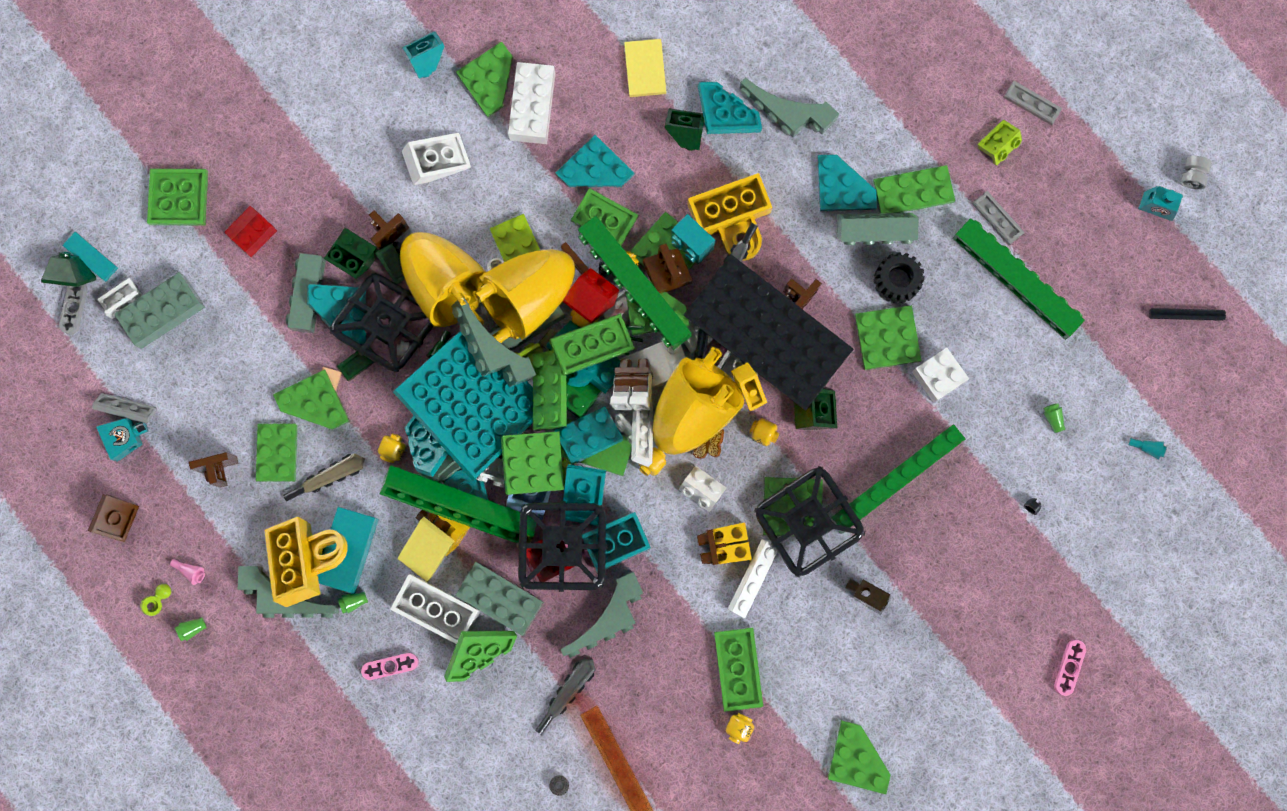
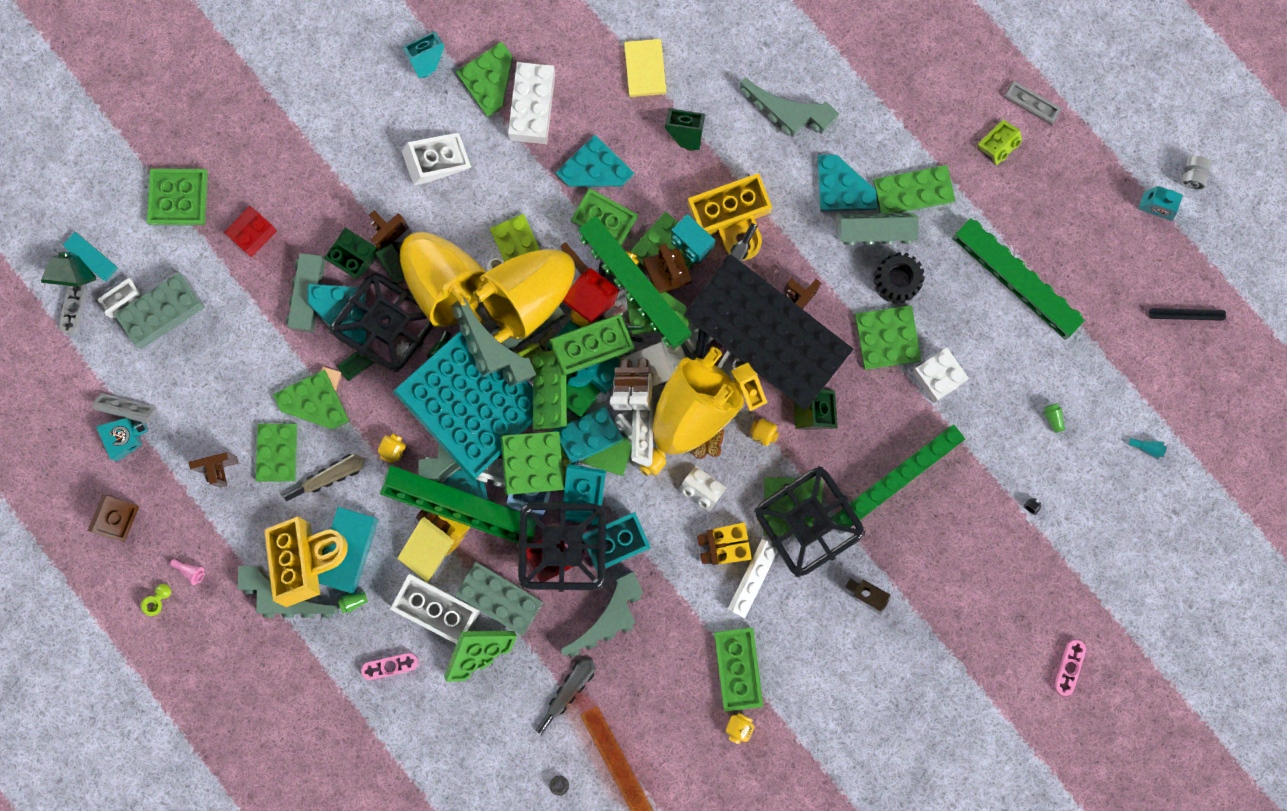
(188, 629): bright green cone -> none
(426, 451): teal plate -> none
(726, 112): teal plate -> none
(857, 761): bright green plate -> none
(998, 218): light grey tile -> none

